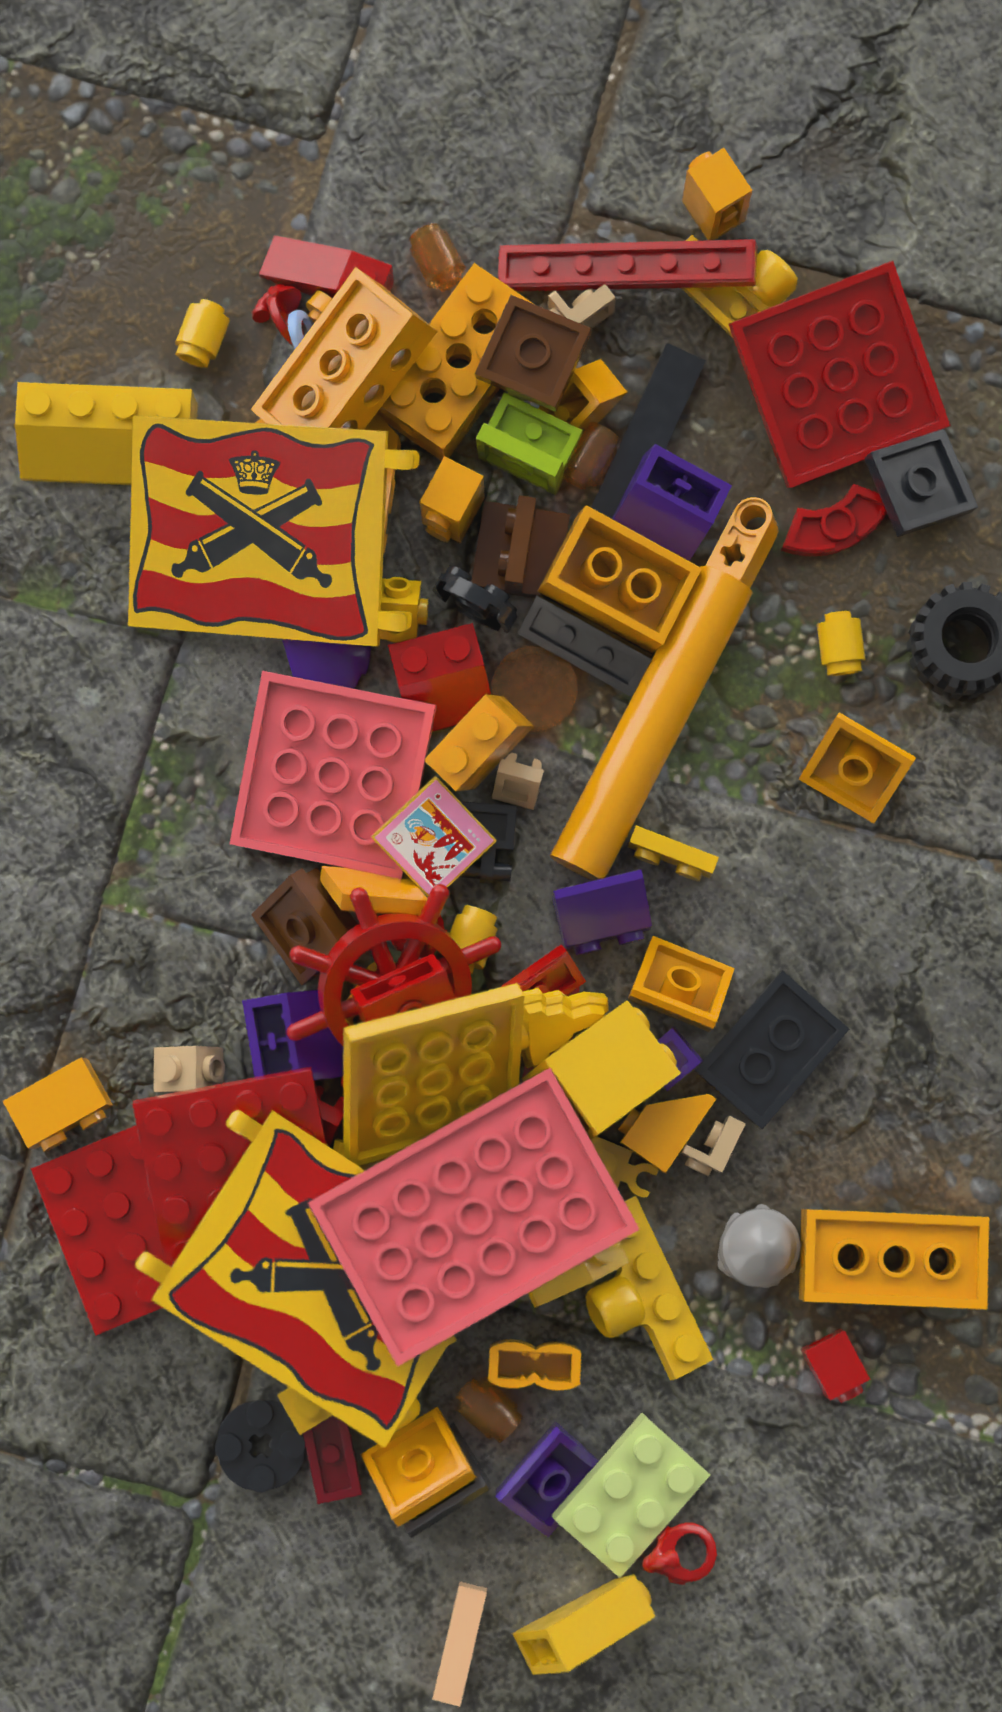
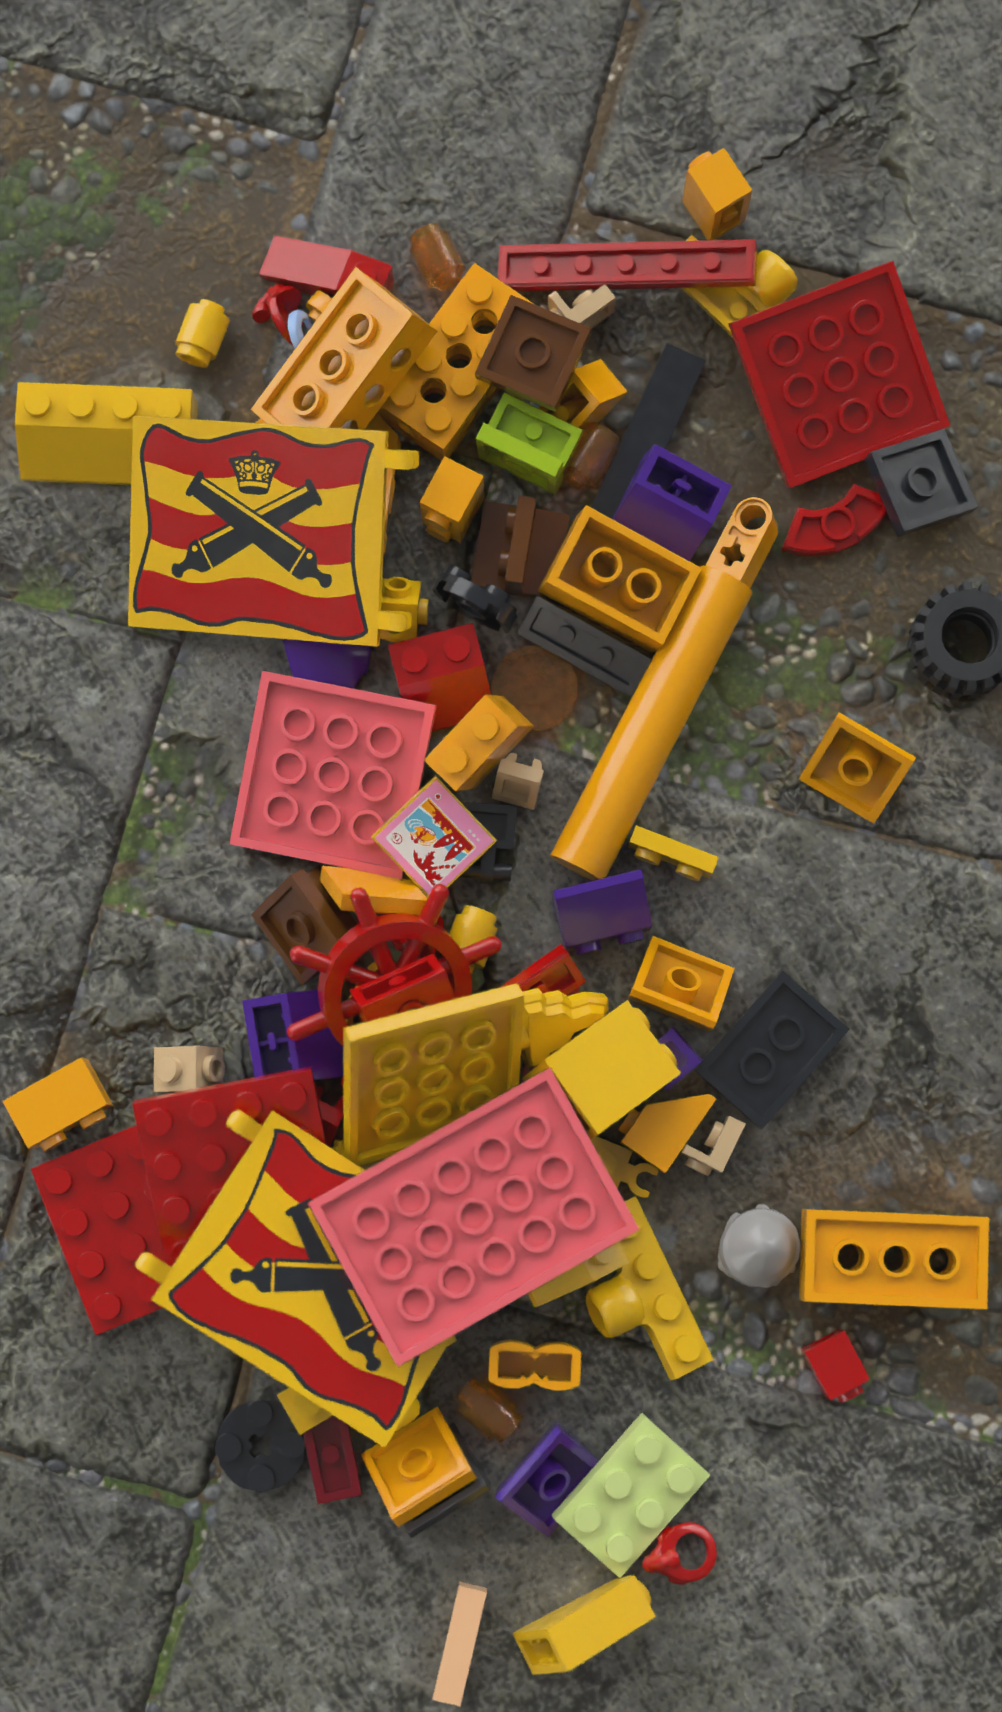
(841, 643): yellow brick -> none

